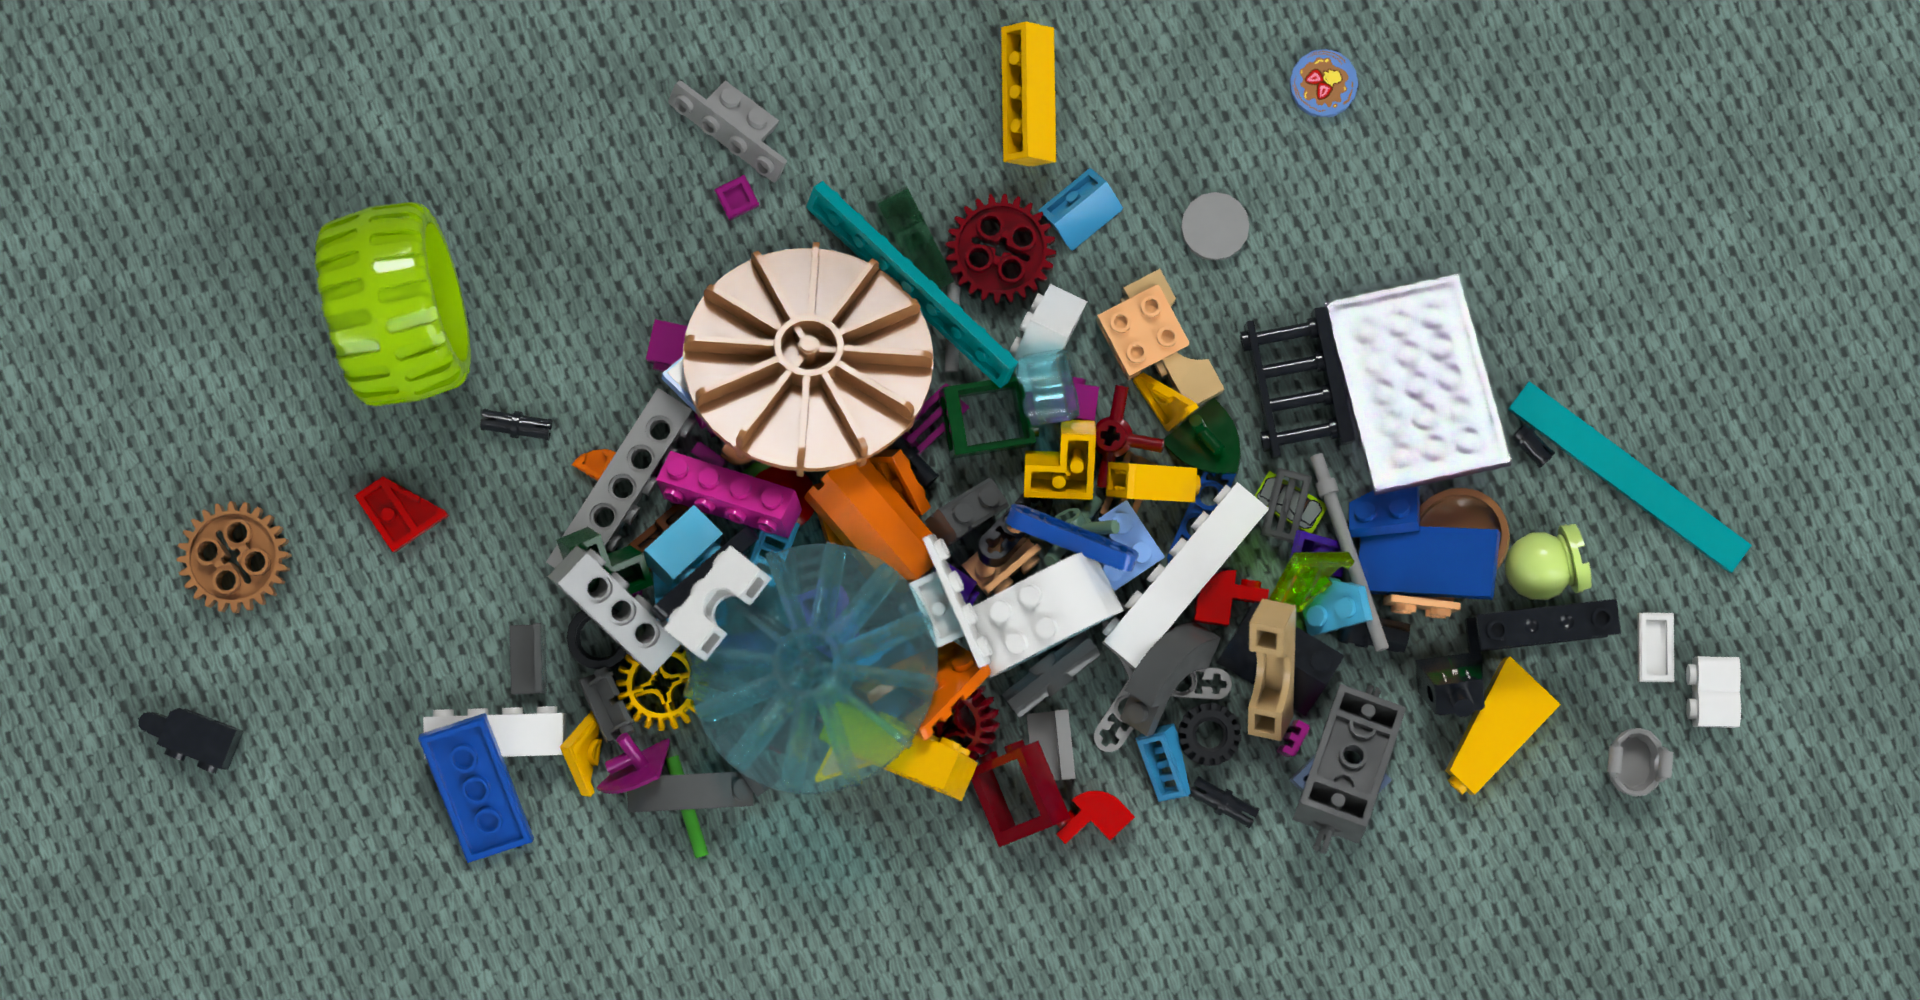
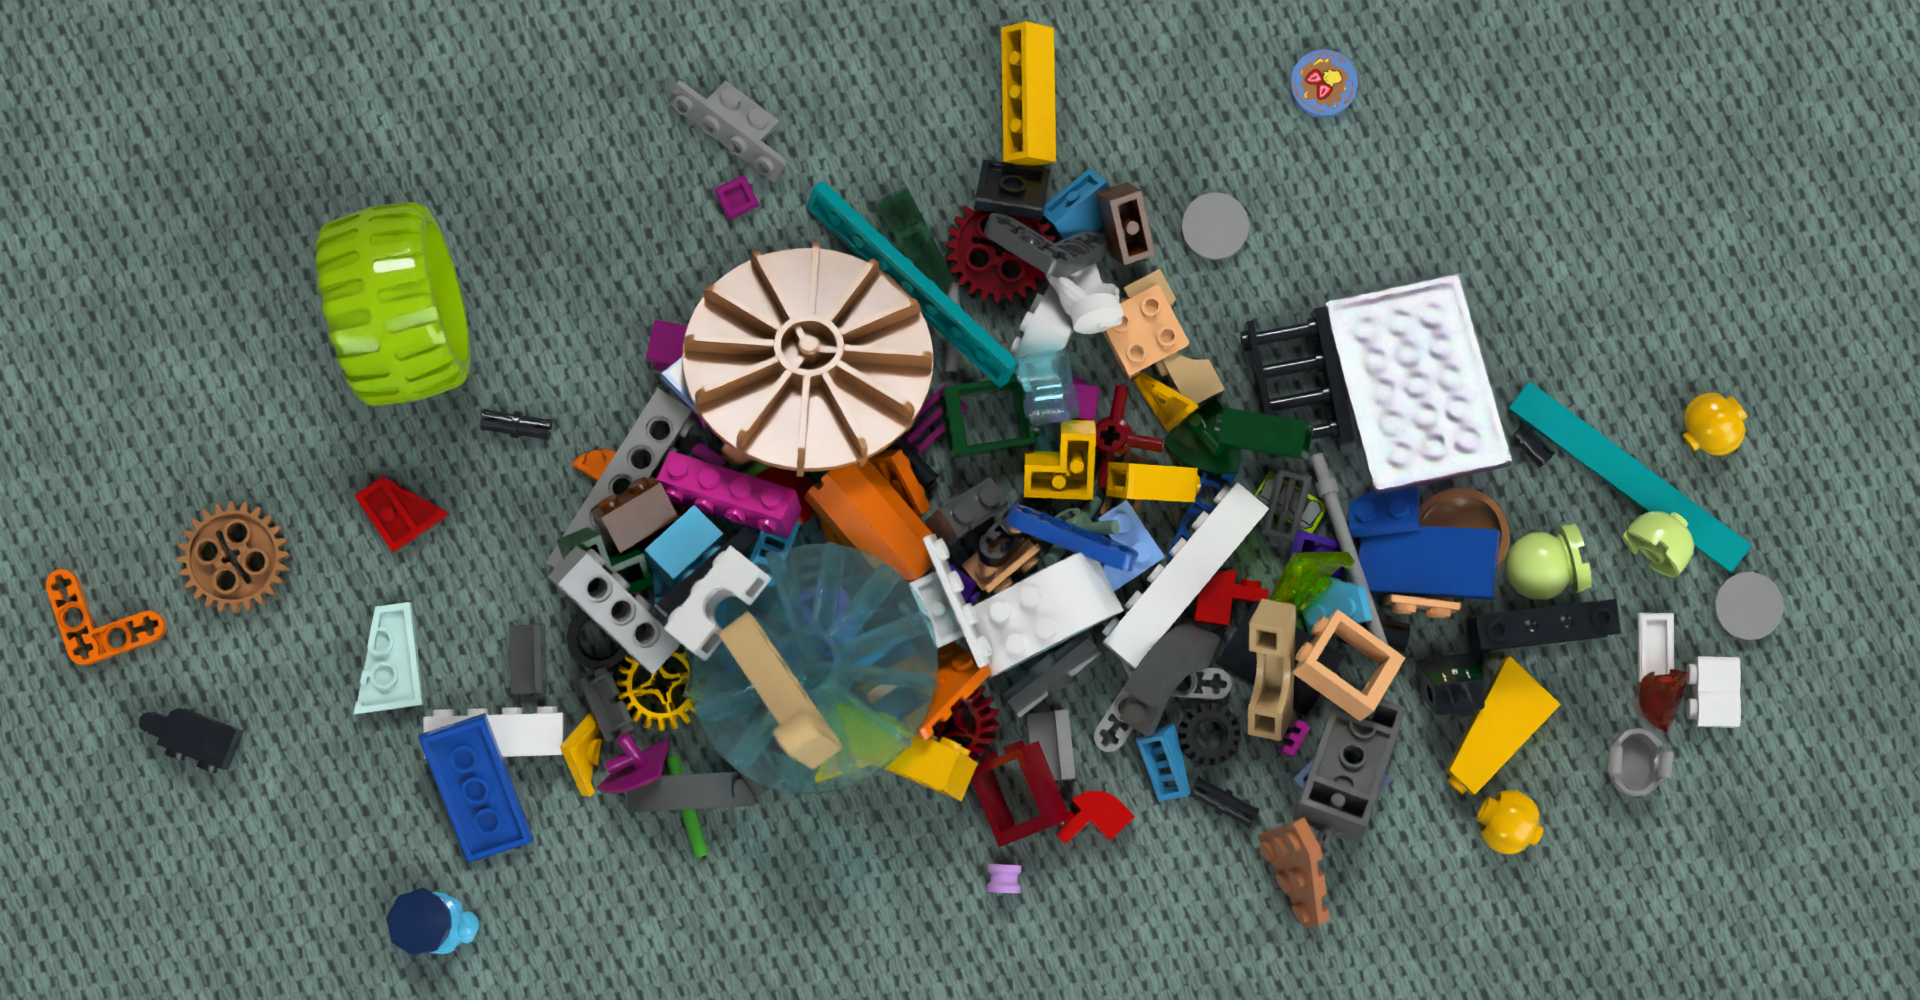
(97, 636): none -> orange beam
(392, 662): none -> light aqua wing
(430, 923): none -> dark blue piece
(634, 513): none -> brick
(801, 726): none -> tan beam
(1004, 878): none -> lavender wheel
(1012, 189): none -> black tile
(1053, 259): none -> dark grey beam
(1088, 300): none -> white hair
(1125, 223): none -> reddish brown brick
(1264, 433): none -> dark green window
(1295, 858): none -> nougat plate
(1332, 686): none -> light nougat window
(1509, 822): none -> yellow plant
(1661, 697): none -> clear red brick
(1662, 540): none -> yellowish green cylinder
(1714, 424): none -> yellow plant
(1748, 606): none -> light grey tile

